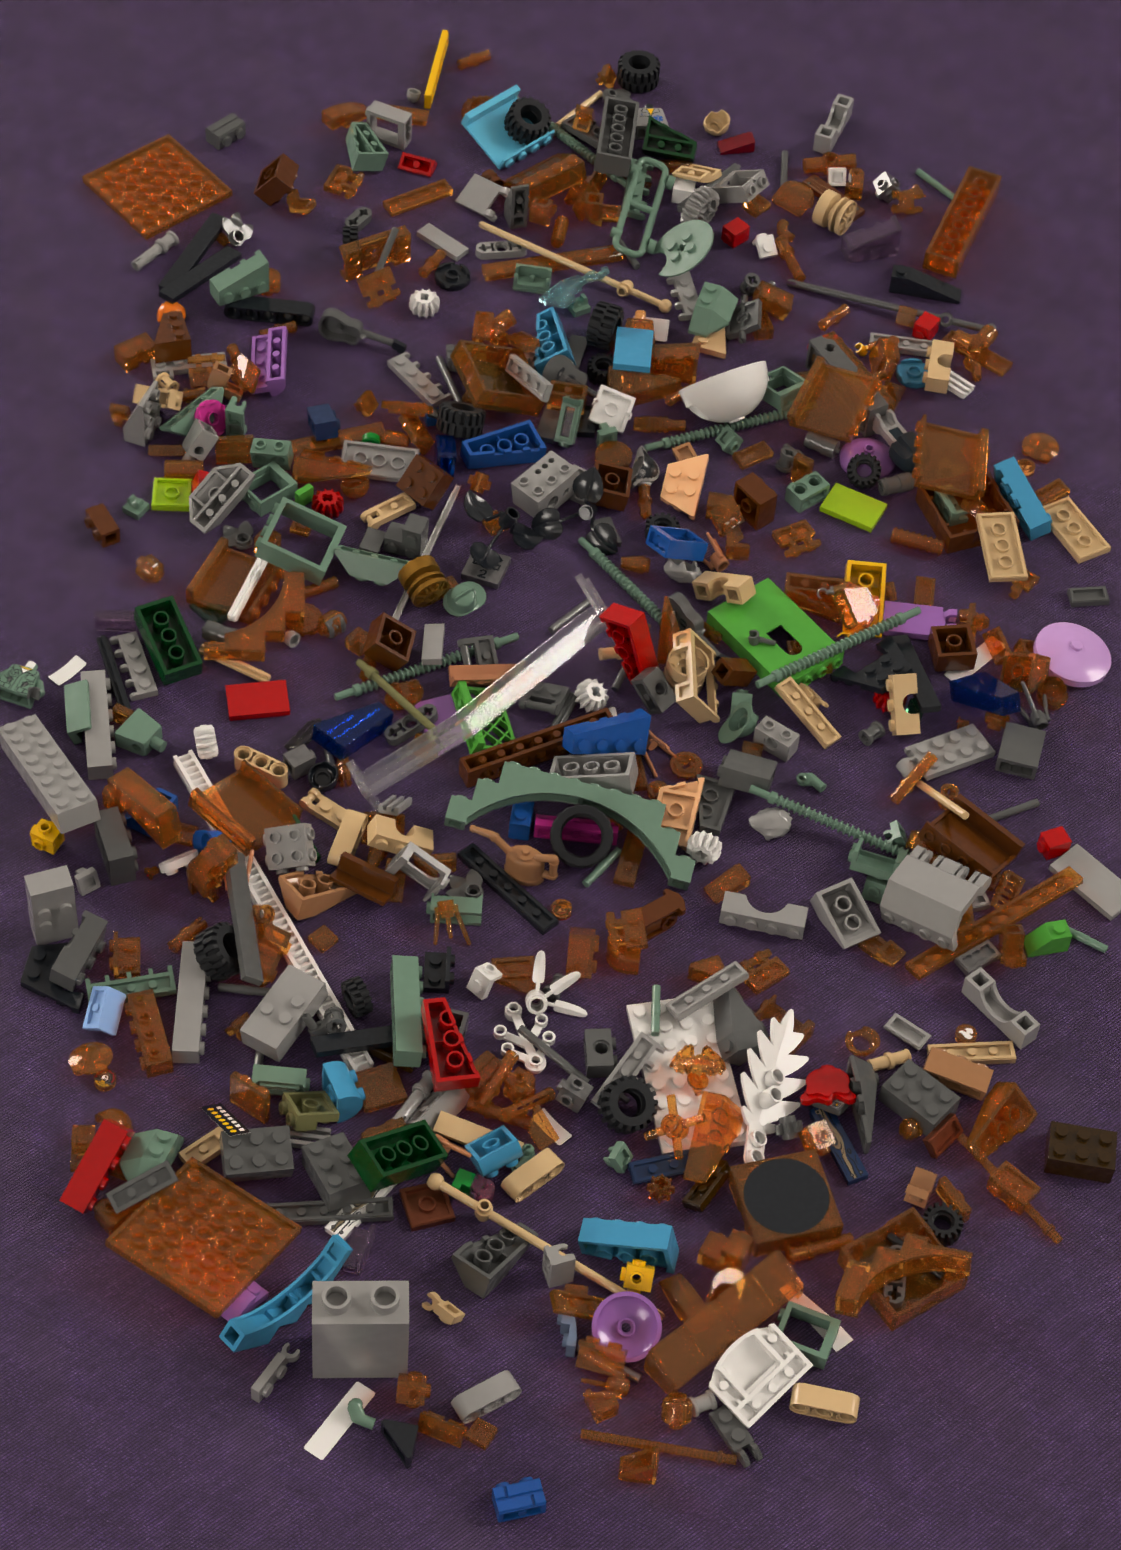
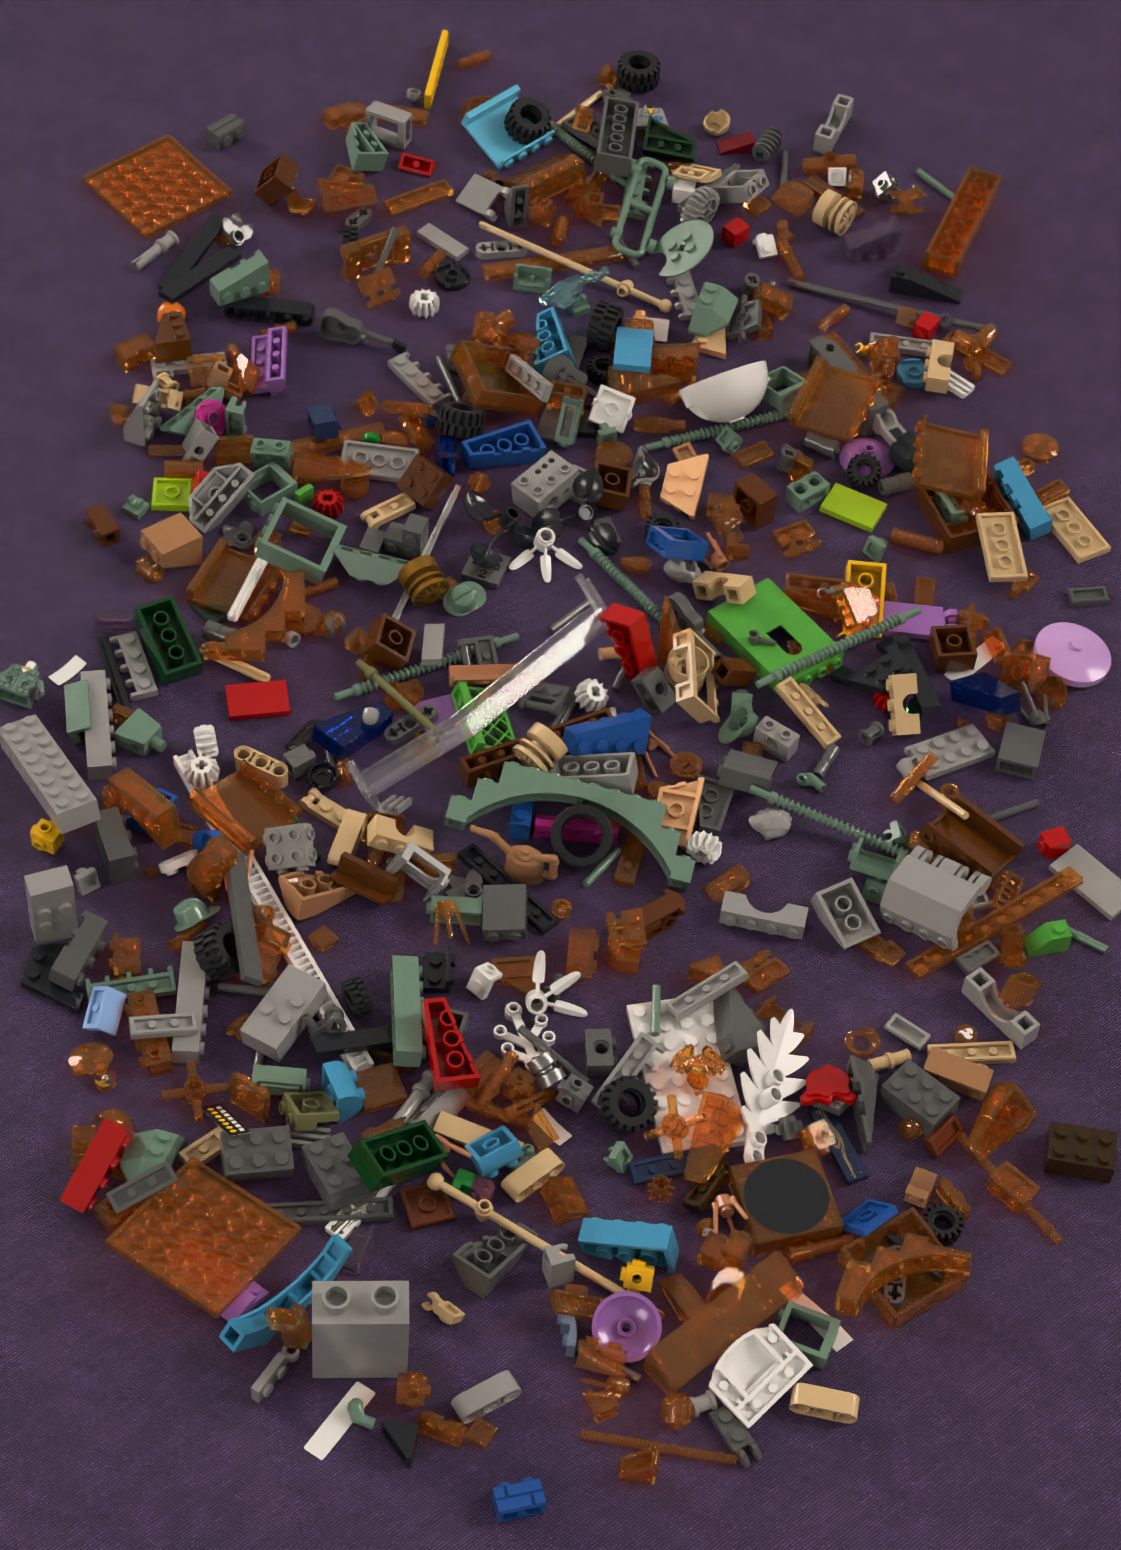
(163, 1025): none -> light grey tile
(173, 542): none -> medium nougat slope
(191, 912): none -> sand green piece
(194, 1083): none -> clear orange bar
(201, 771): none -> white gear
(292, 1324): none -> clear orange brick
(344, 196): none -> clear orange wedge
(370, 715): none -> light grey hinge
(504, 912): none -> dark grey brick
(541, 748): none -> tan wheel
(544, 542): none -> white plant
(546, 1069): none -> flat silver wheel
(563, 1199): none -> clear orange bracket
(704, 1227): none -> clear orange tile
(725, 1206): none -> nougat plant
(767, 144): none -> dark grey piece
(826, 760): none -> dark grey piece
(868, 1217): none -> blue plate
(875, 548): none -> sand green tile
(1020, 990): none -> clear orange brick

